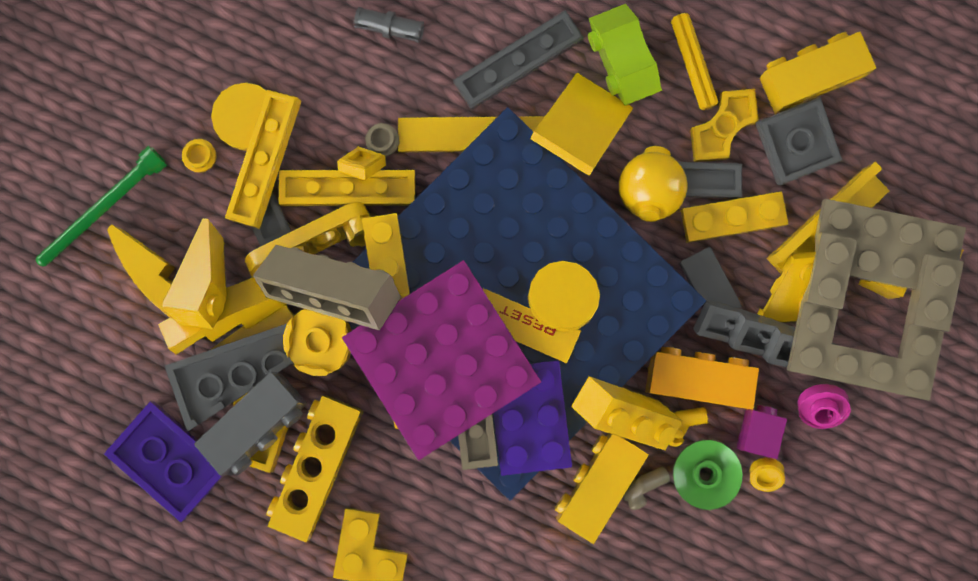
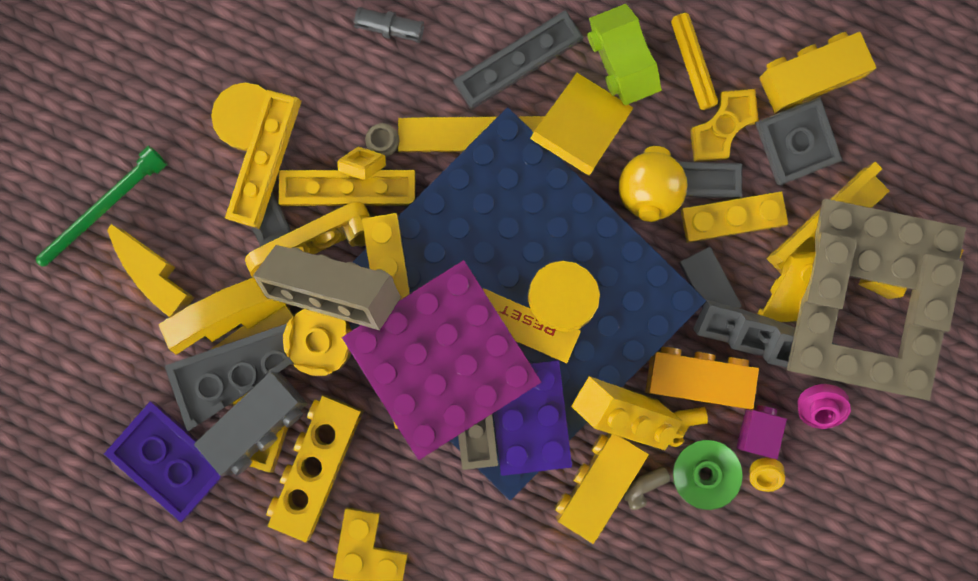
(199, 155): yellow plate -> none
(200, 283): yellow slope -> none

